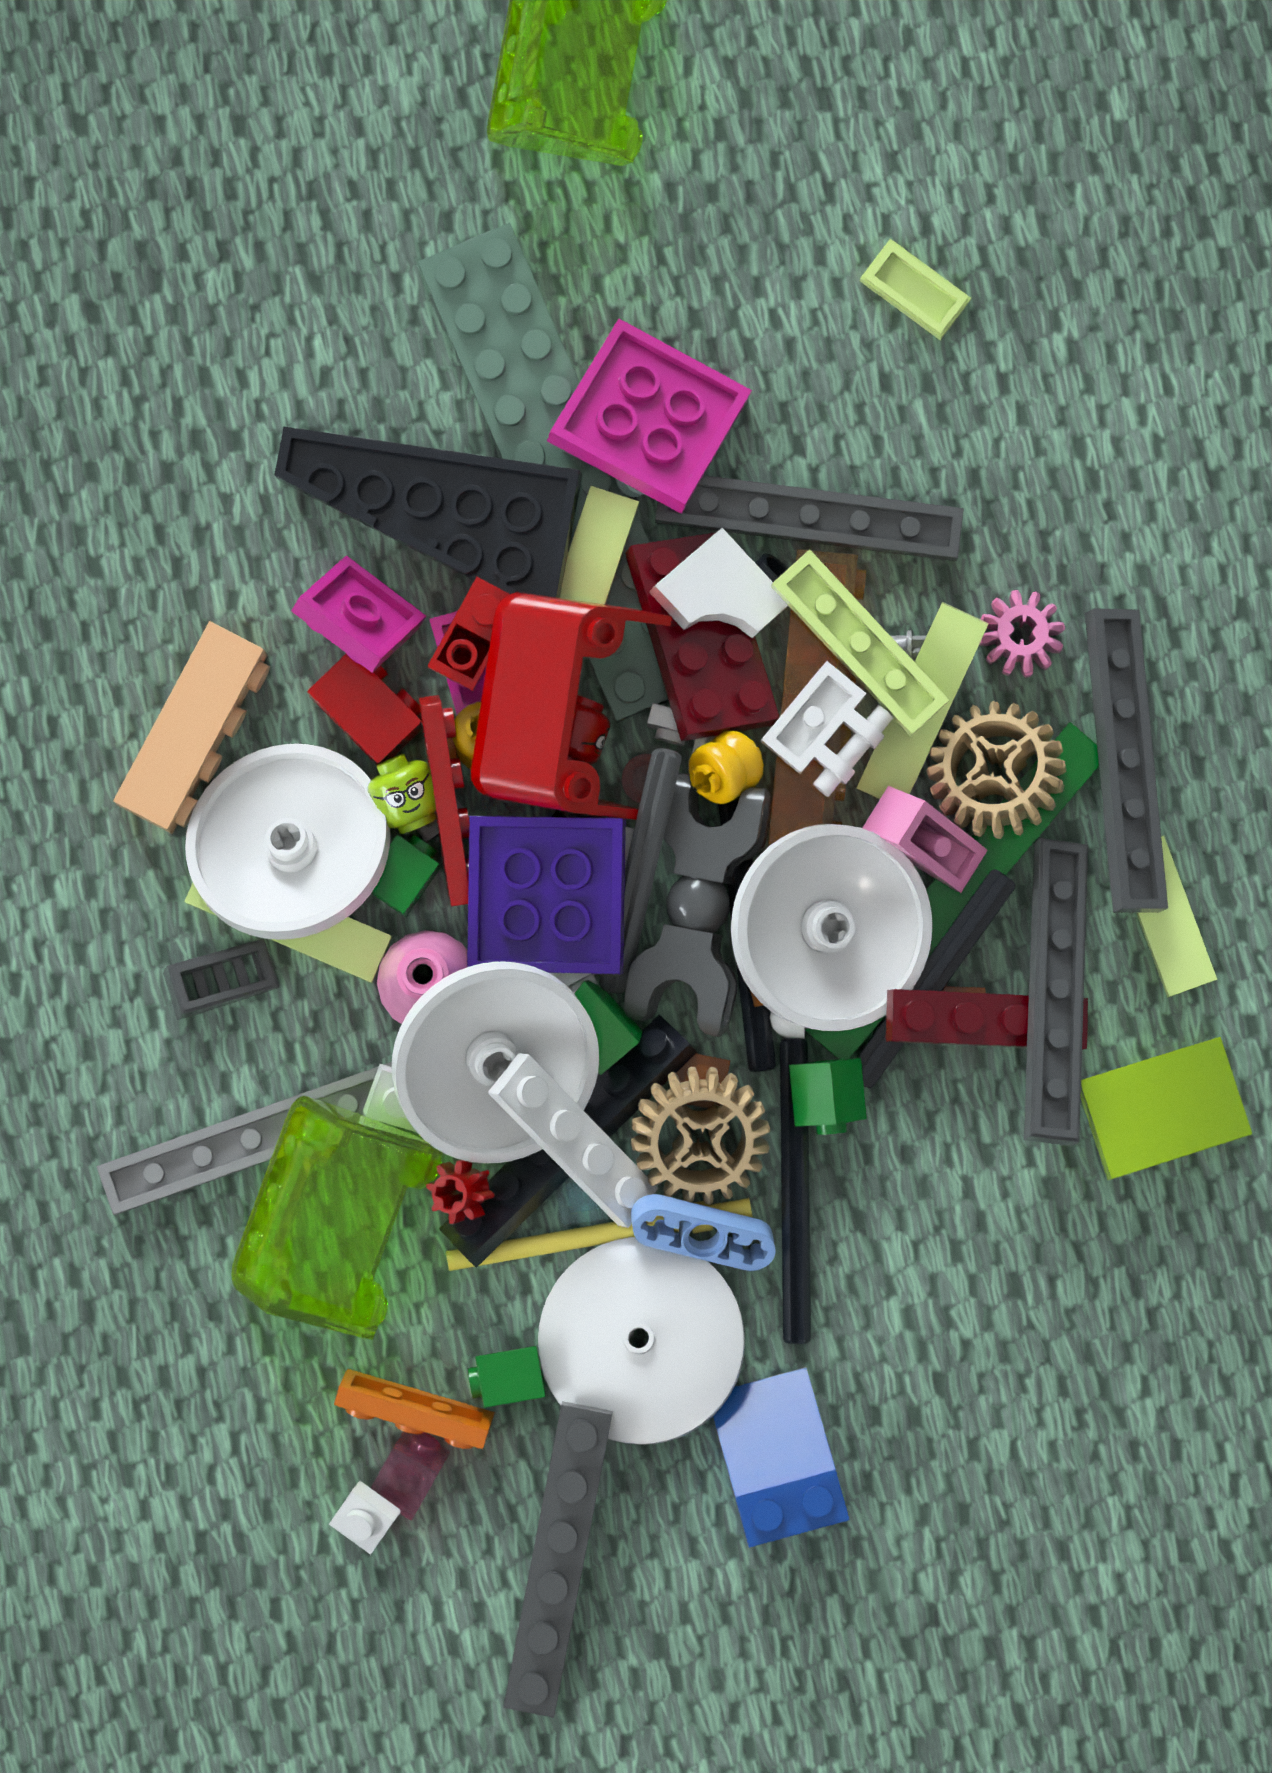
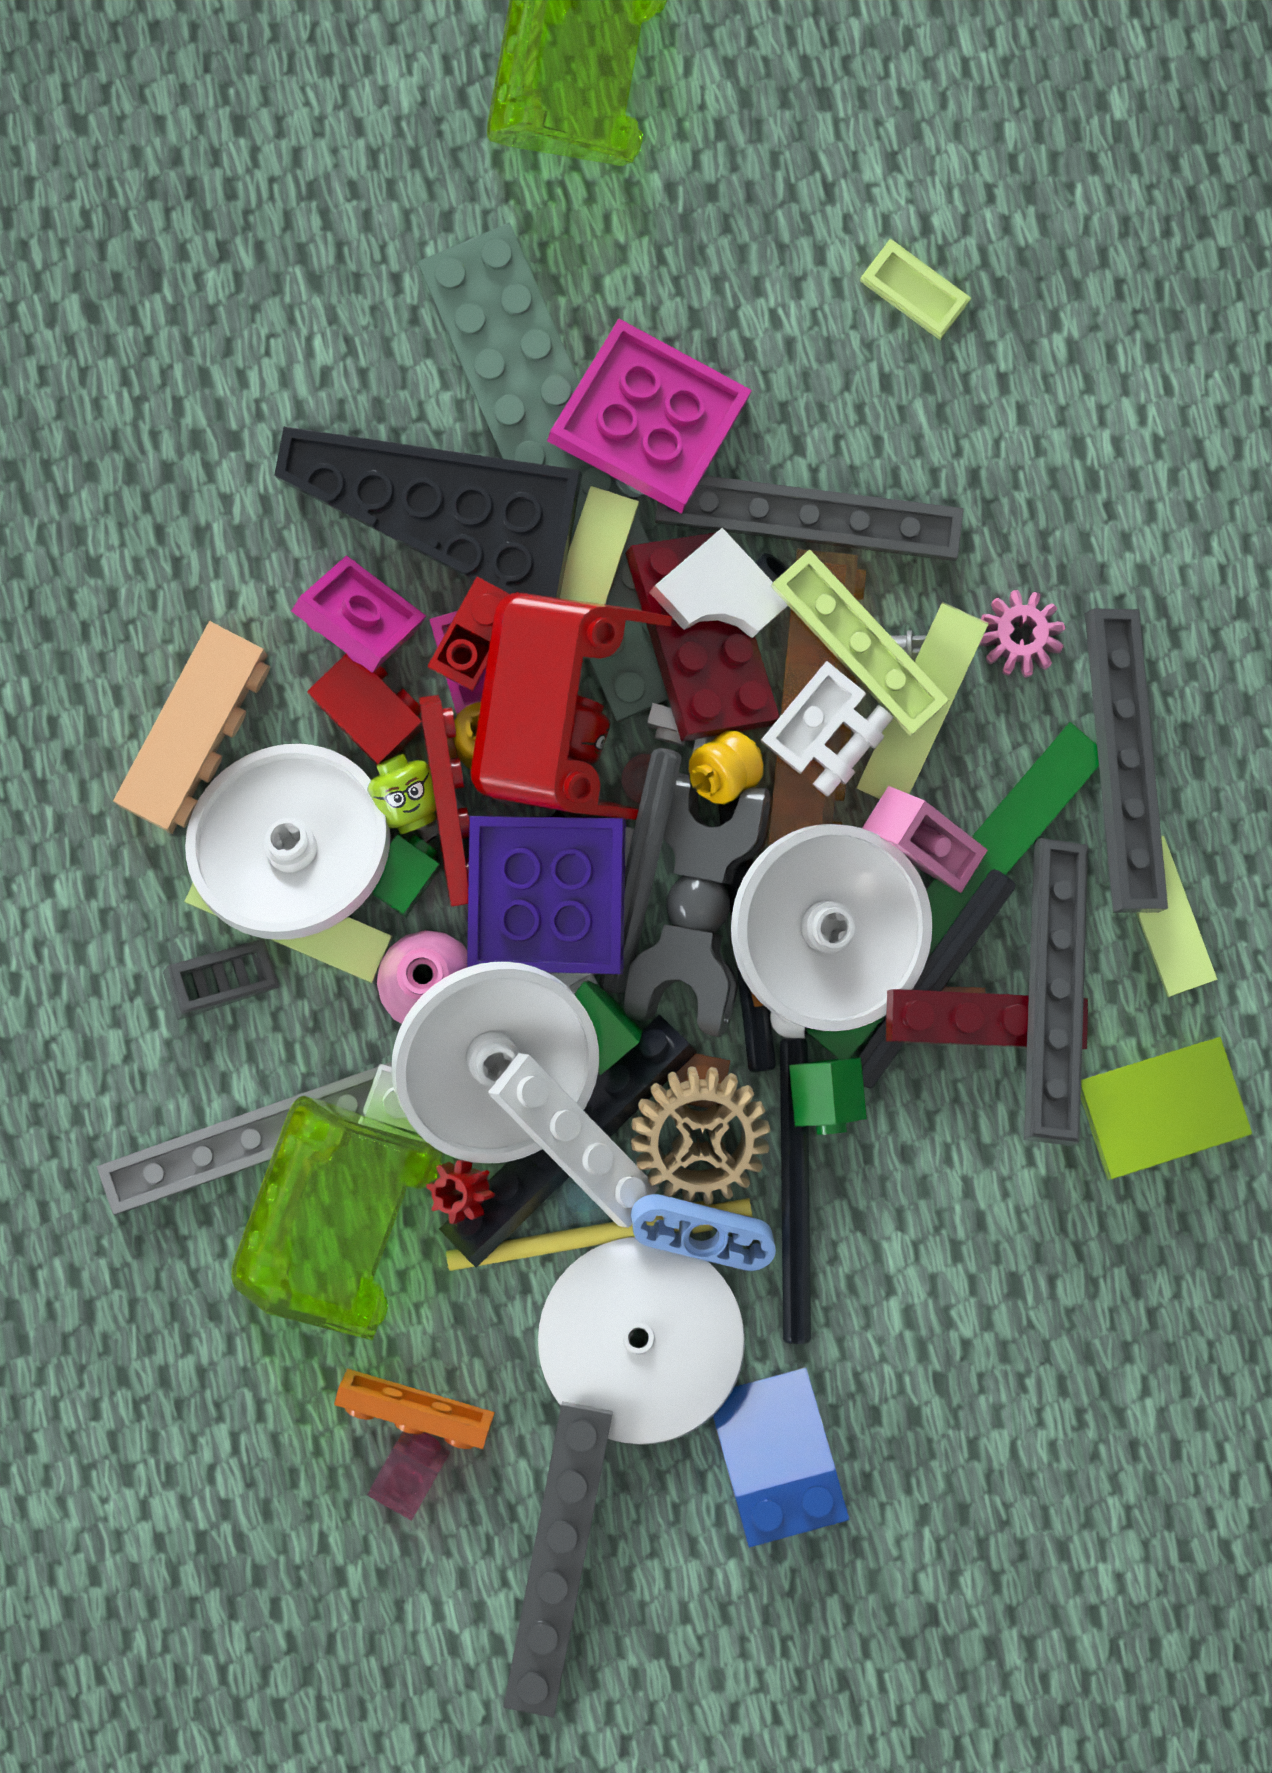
(365, 1517): white plate -> none
(507, 1377): green brick -> none
(980, 784): tan gear -> none

